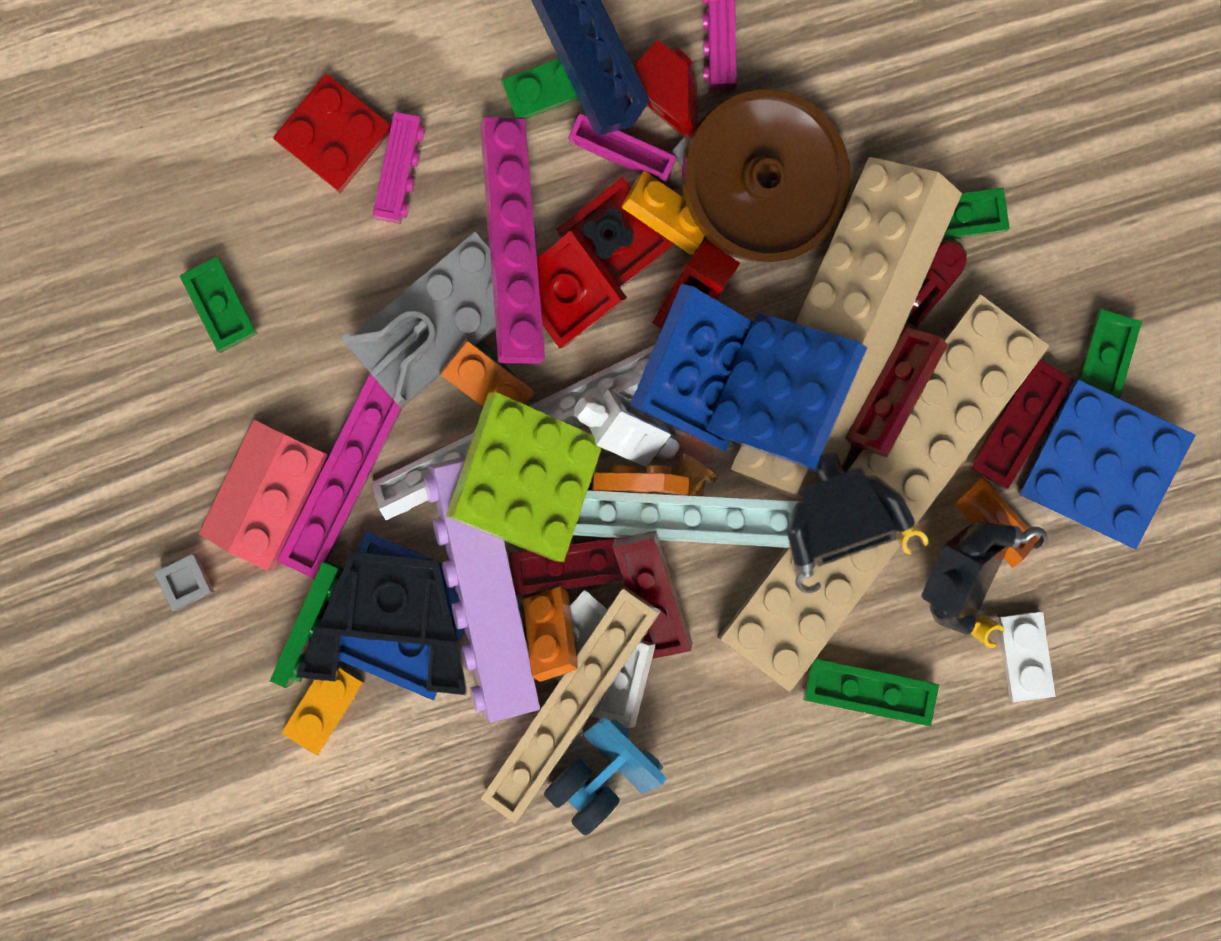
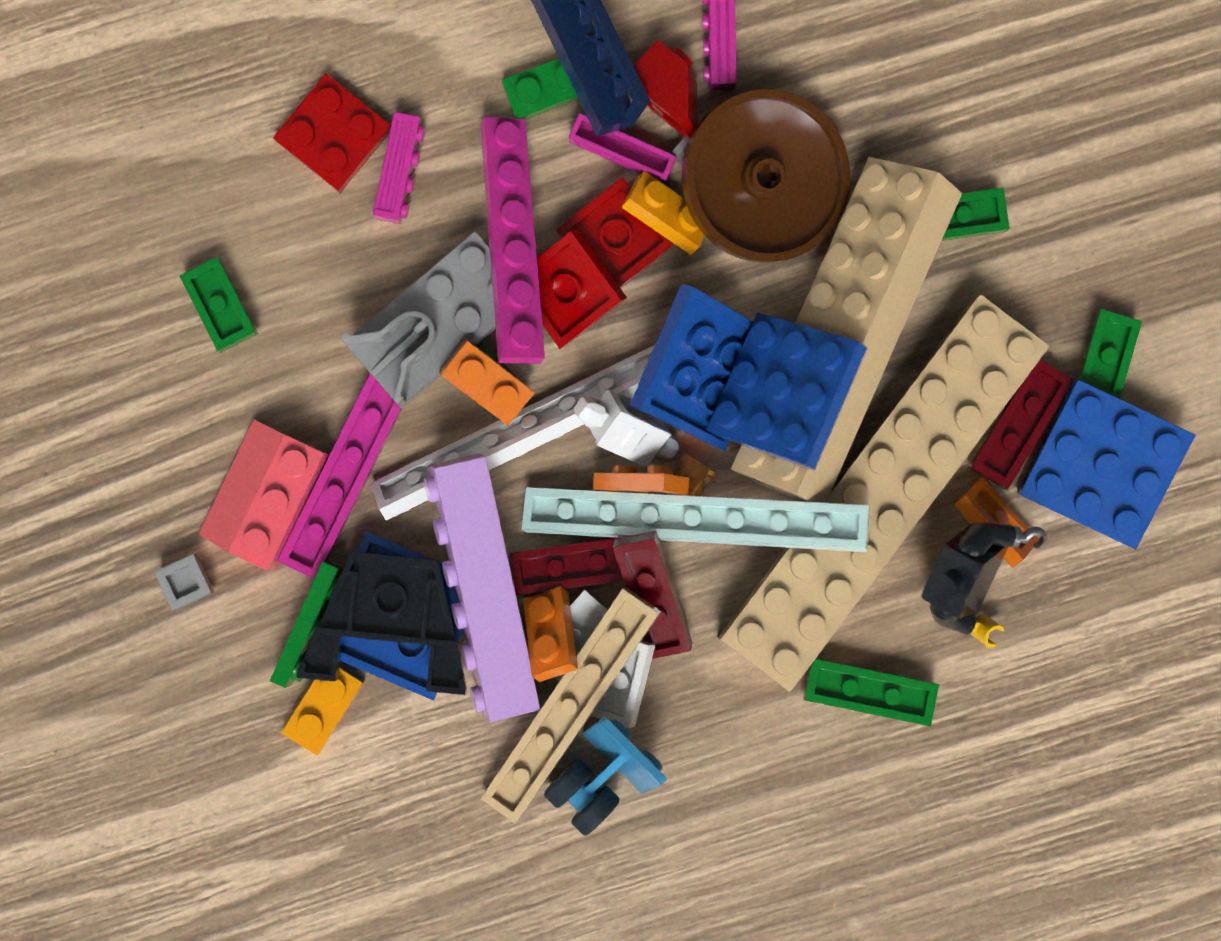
(524, 477): lime plate -> none
(610, 221): black plate -> none
(706, 271): red slope -> none
(845, 517): black torso -> none
(896, 391): dark red plate -> none
(944, 271): dark red arm -> none
(1026, 656): white plate -> none

